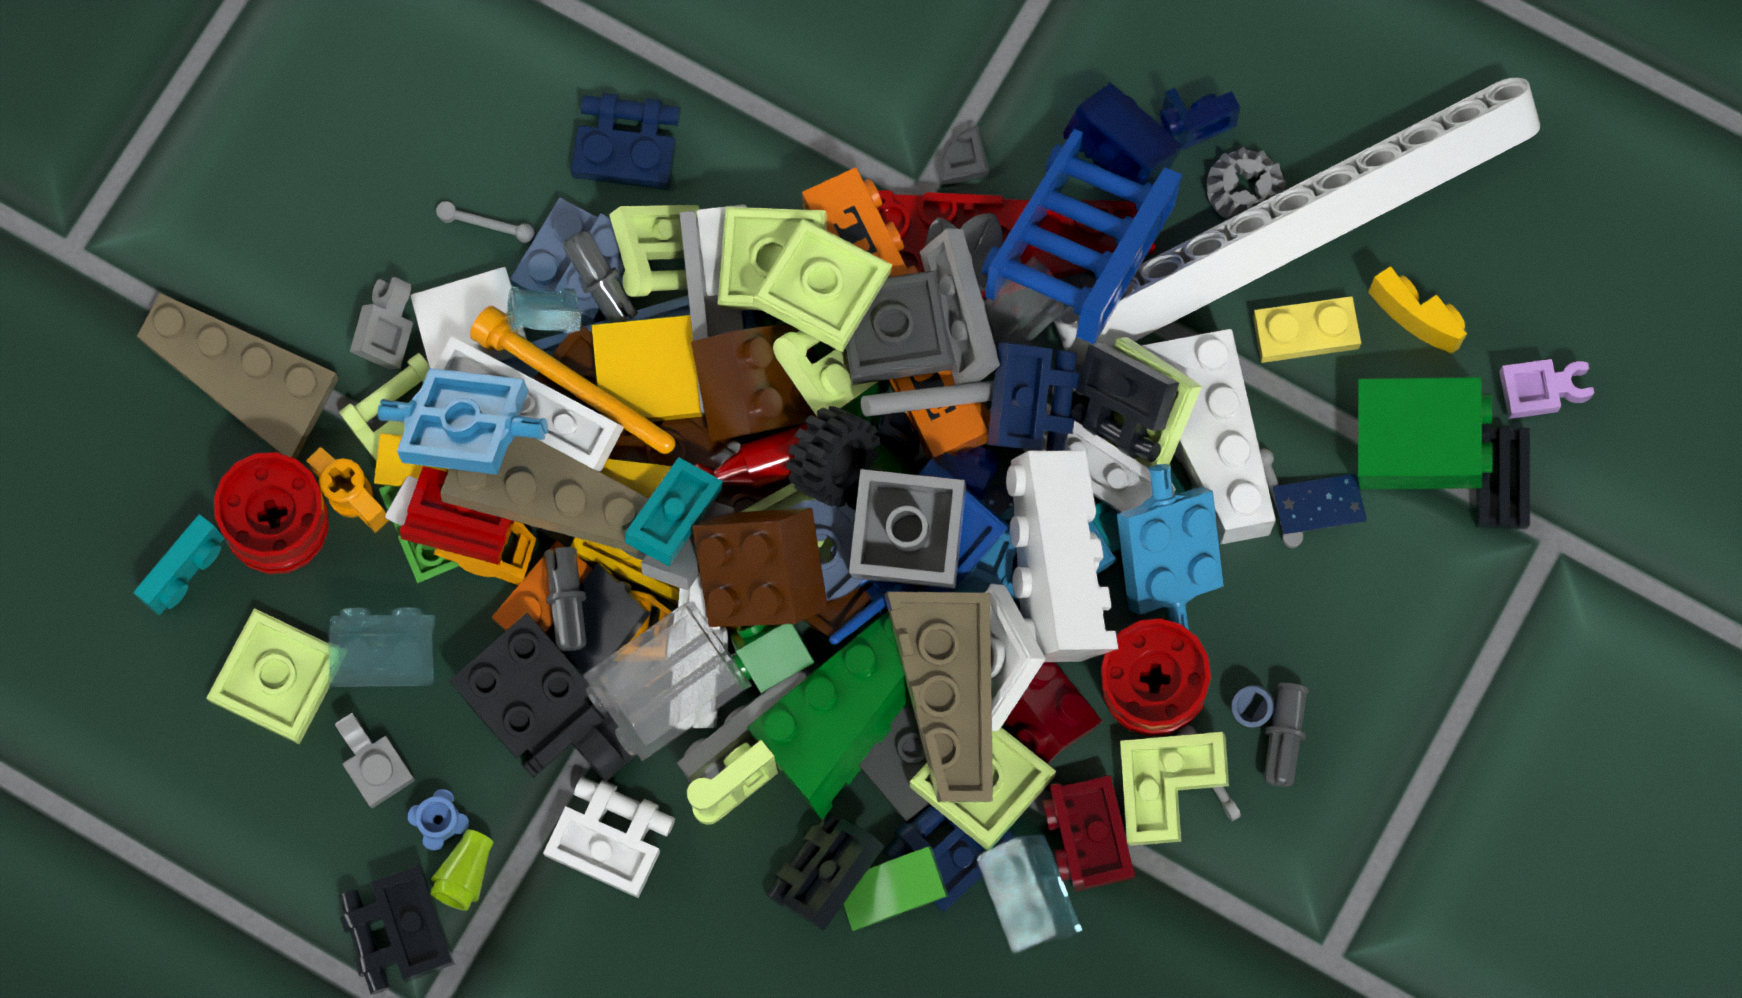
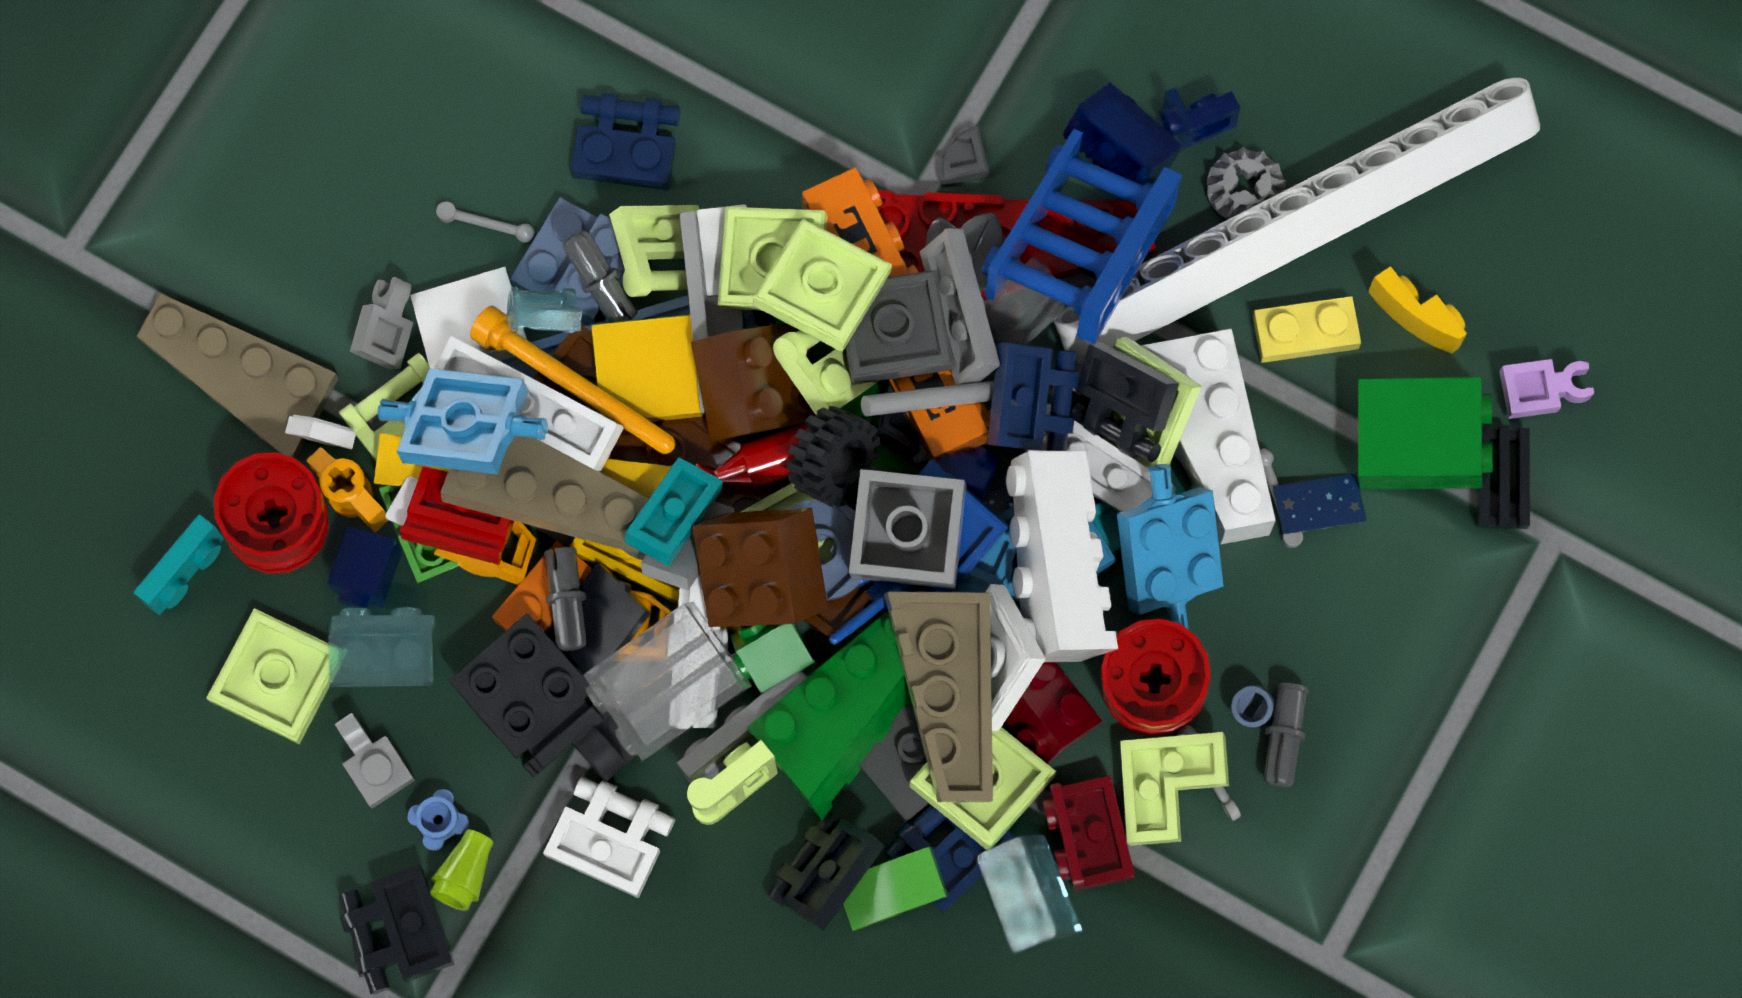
(320, 431): none -> white tile
(364, 568): none -> clear blue brick

